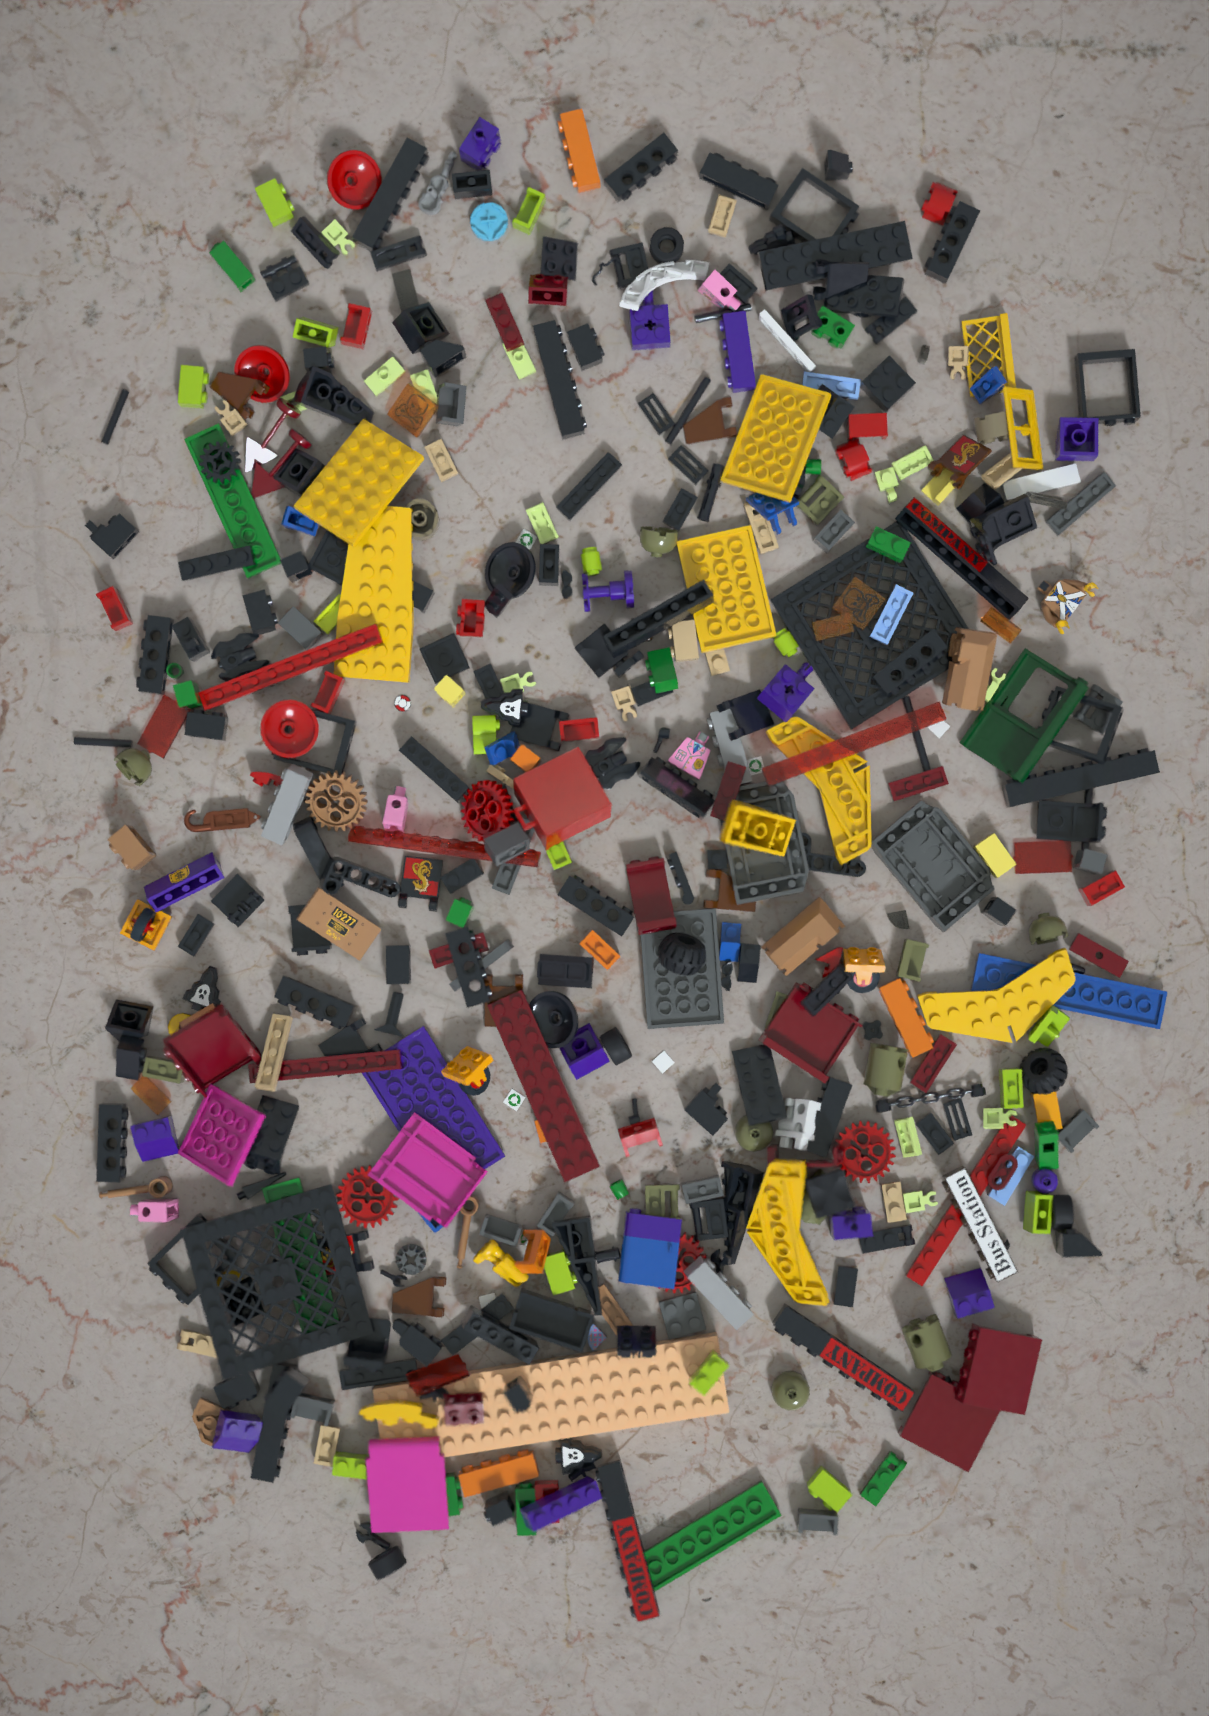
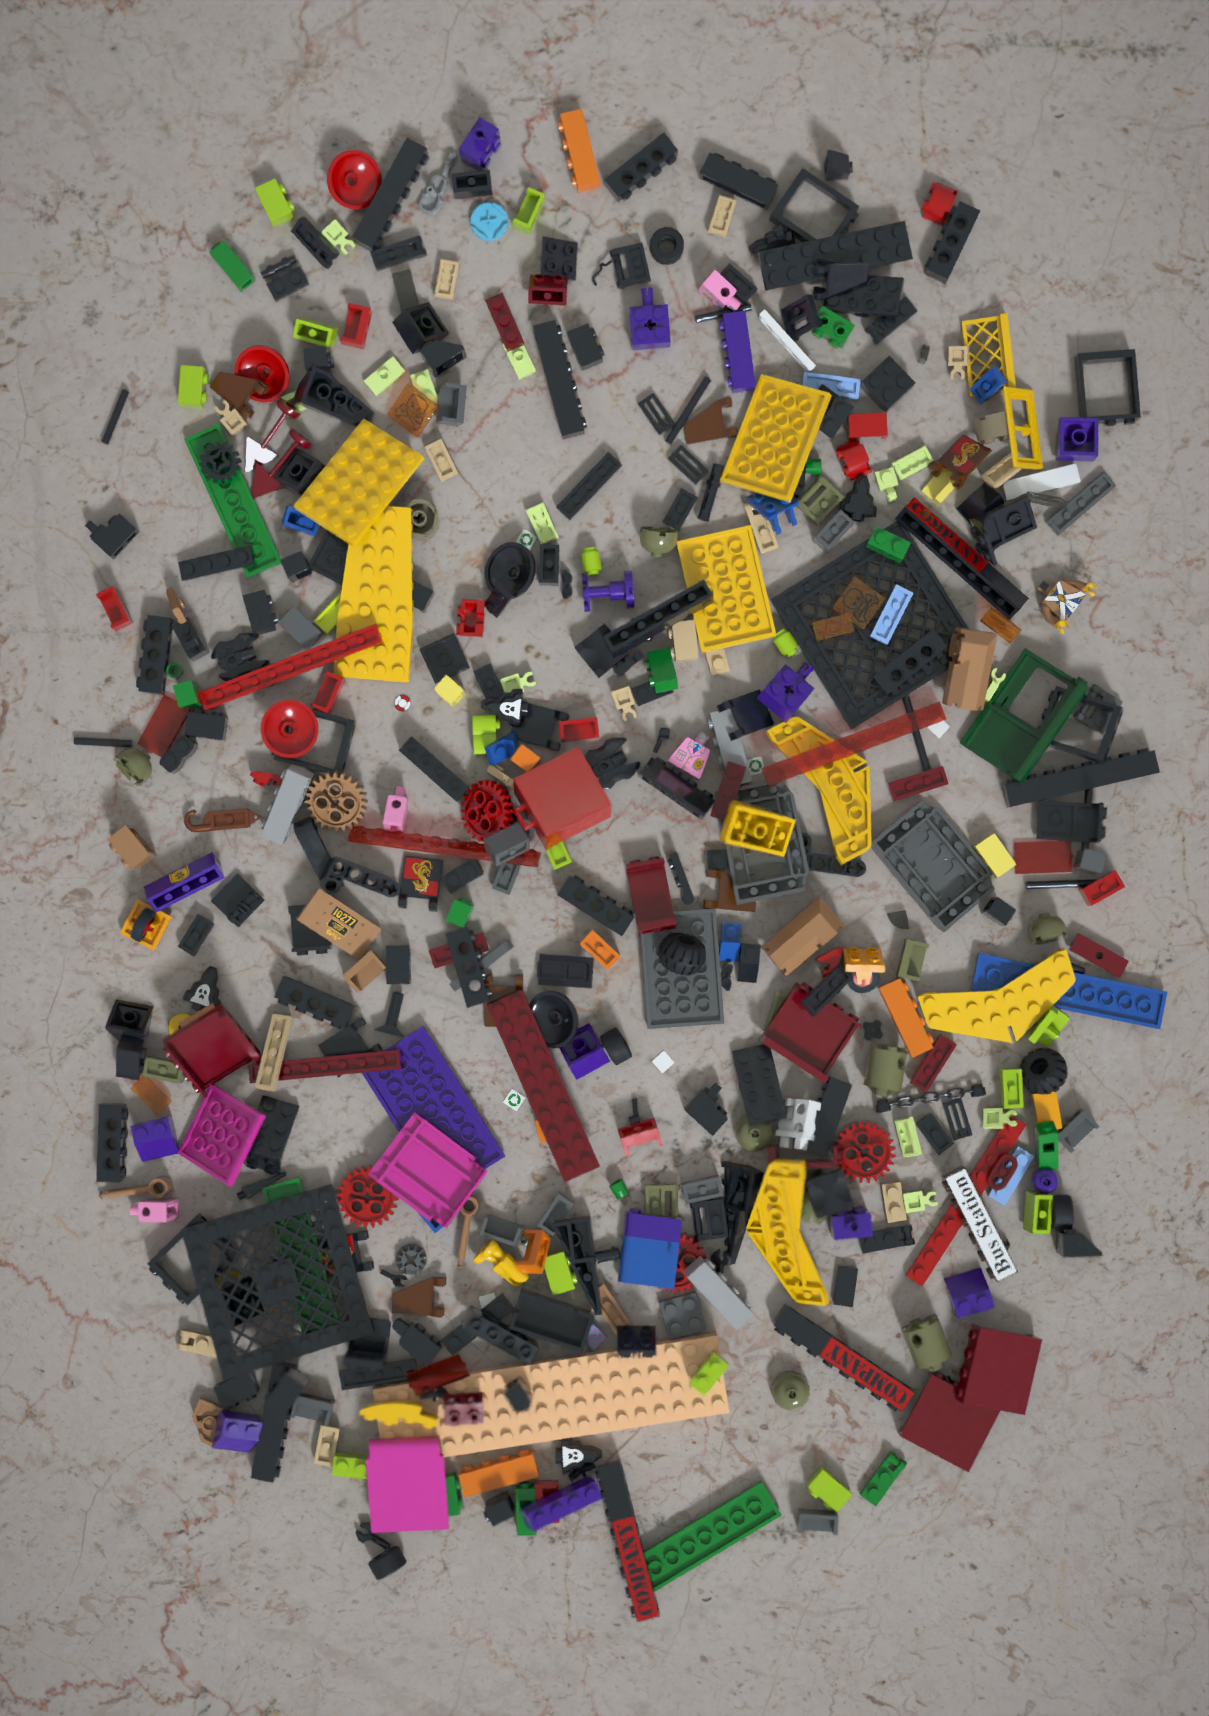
(176, 605): none -> medium nougat plate
(181, 750): none -> black brick
(364, 971): none -> medium nougat panel
(446, 279): none -> tan plate
(470, 1070): light orange plate -> none
(660, 275): white tile -> none
(859, 501): none -> black rock
(1058, 884): none -> black bar

